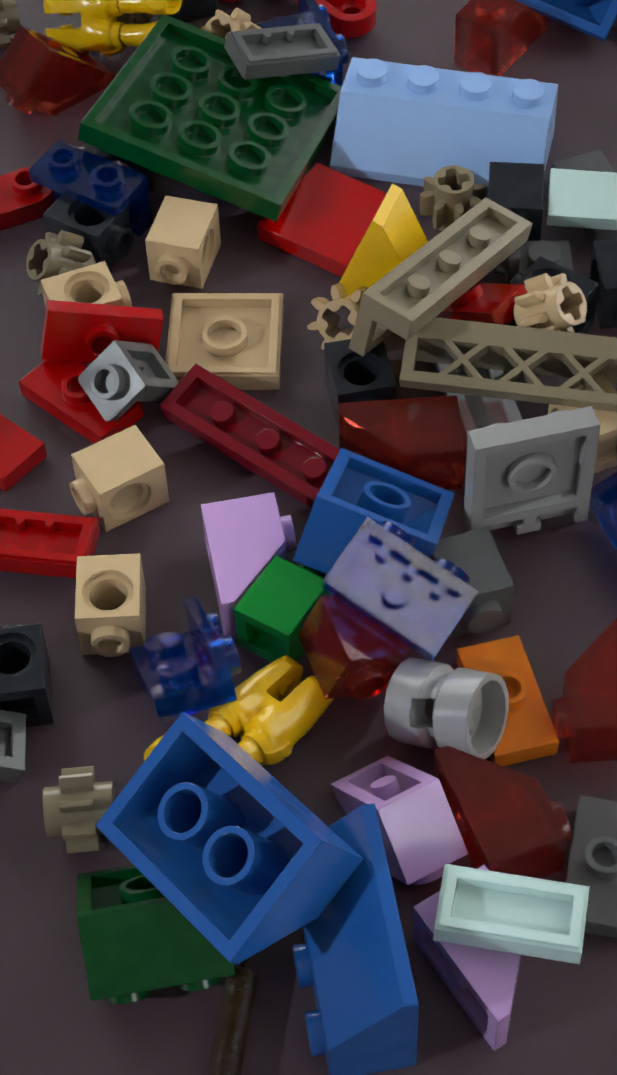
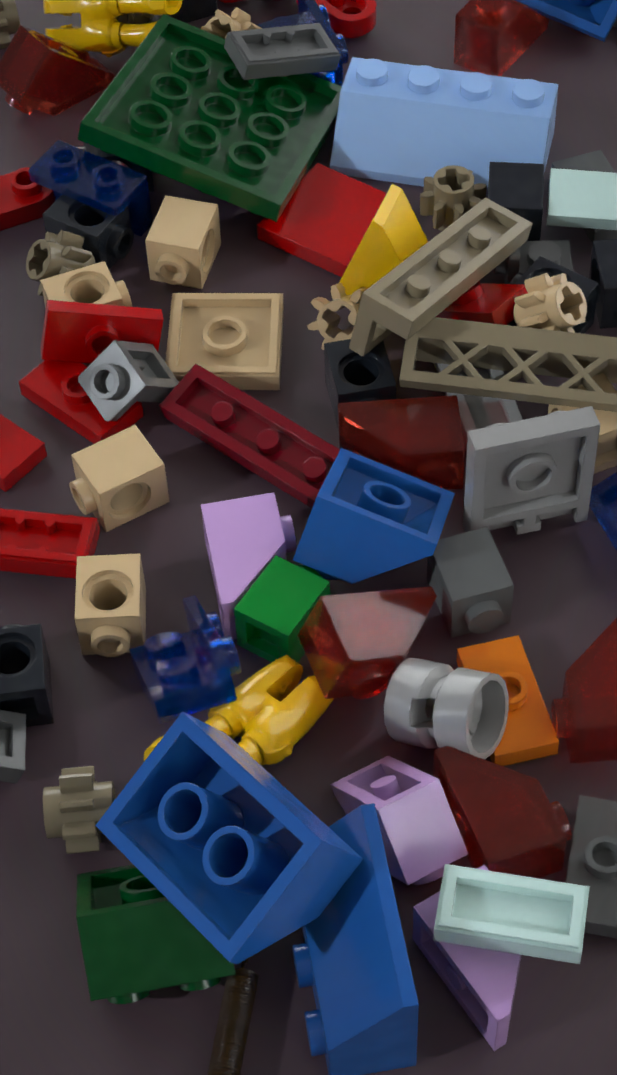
(400, 586): clear blue bracket -> none

